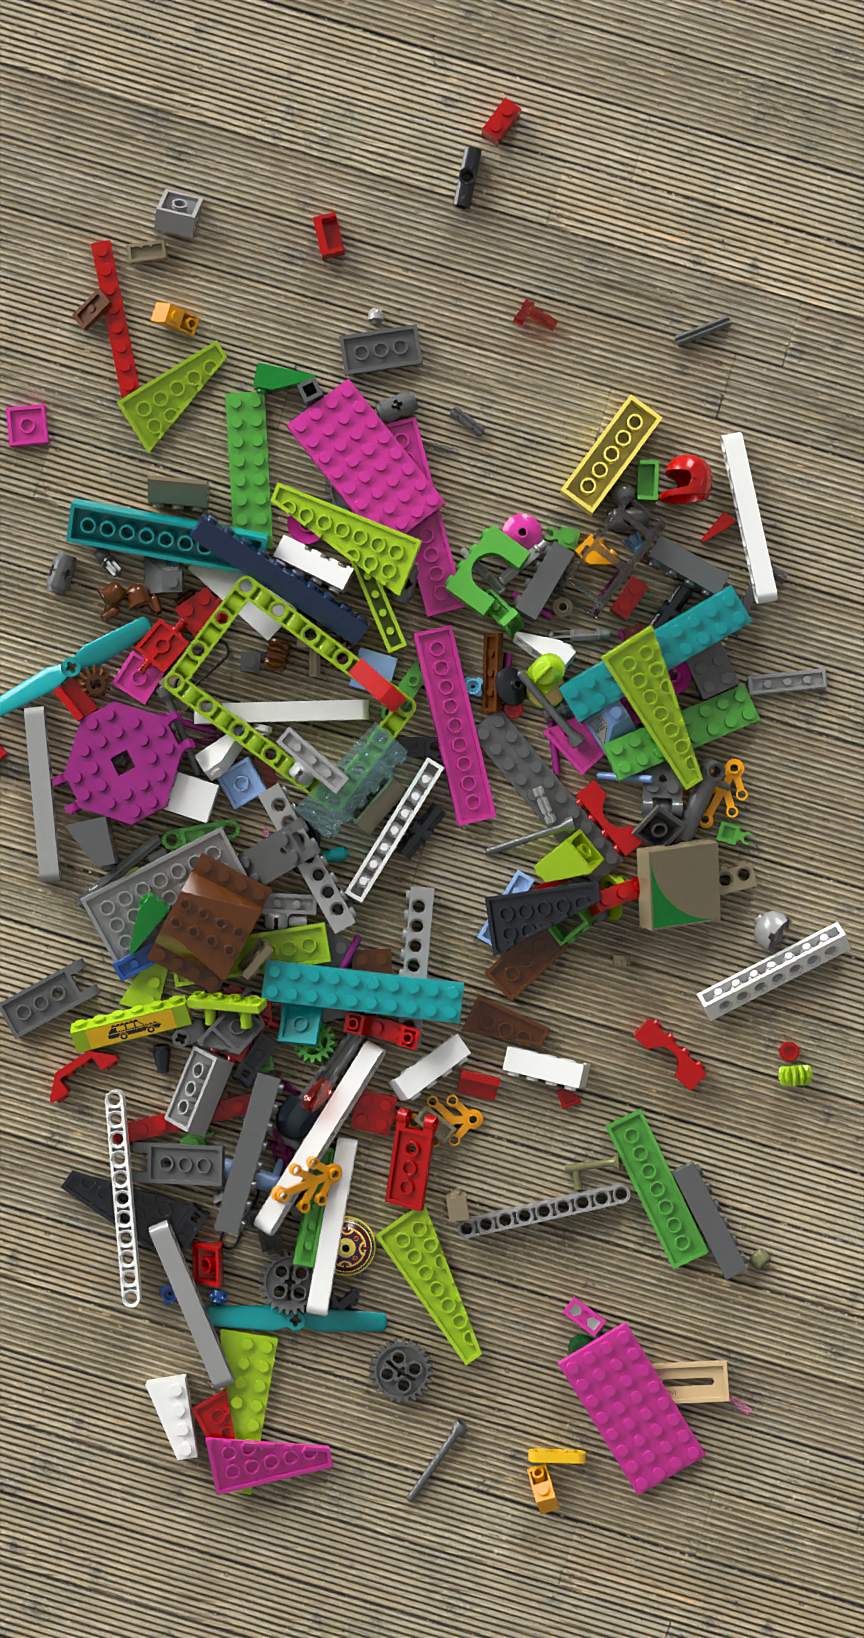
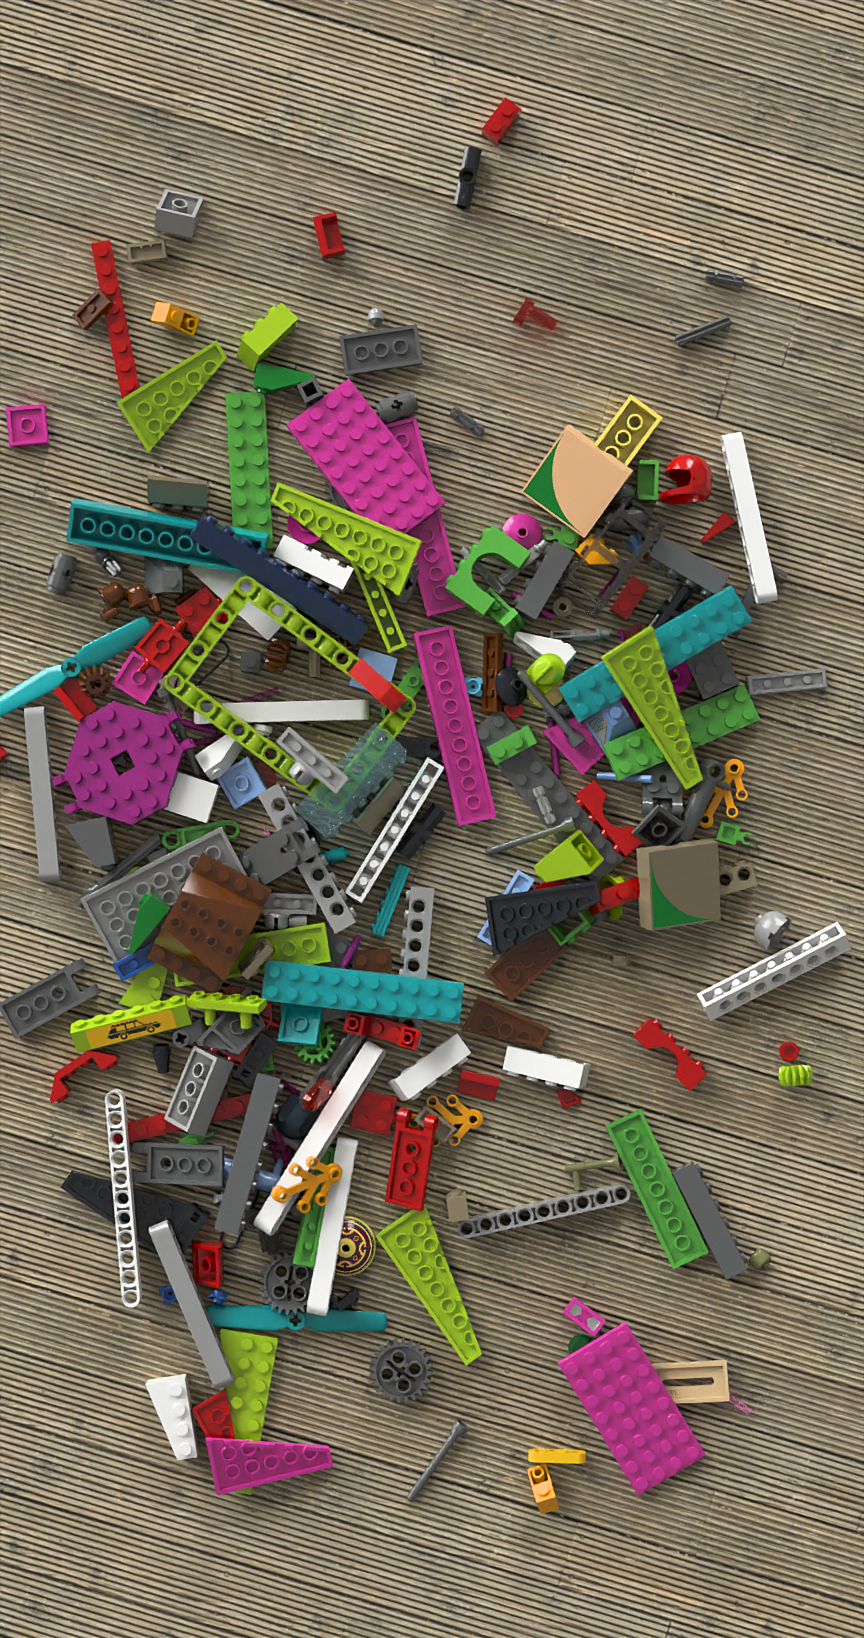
(263, 693): none -> magenta piece
(266, 335): none -> lime wedge
(392, 896): none -> teal piece
(512, 744): none -> bright green bracket
(576, 481): none -> light nougat tile
(724, 278): none -> dark grey axle

